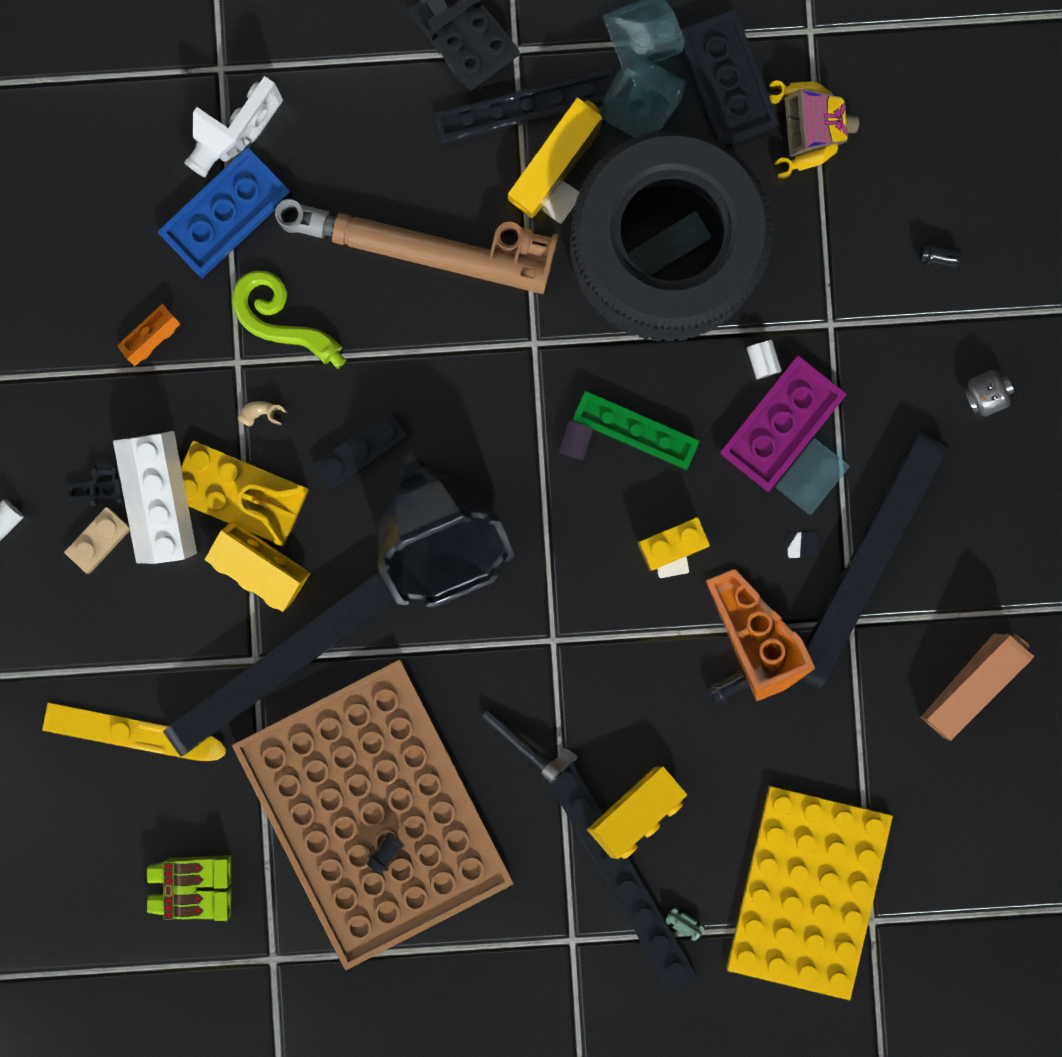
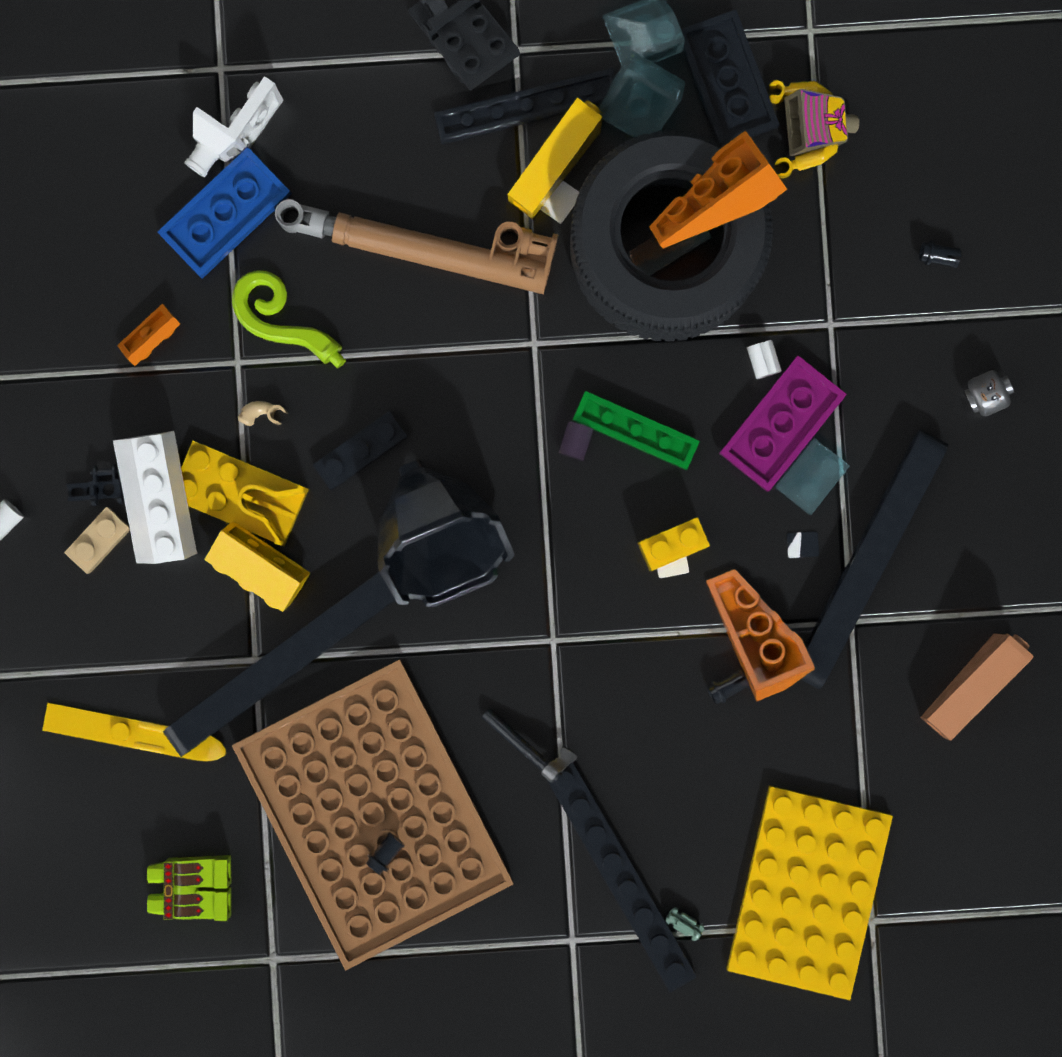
(638, 813): yellow brick -> none
(731, 188): none -> orange wedge

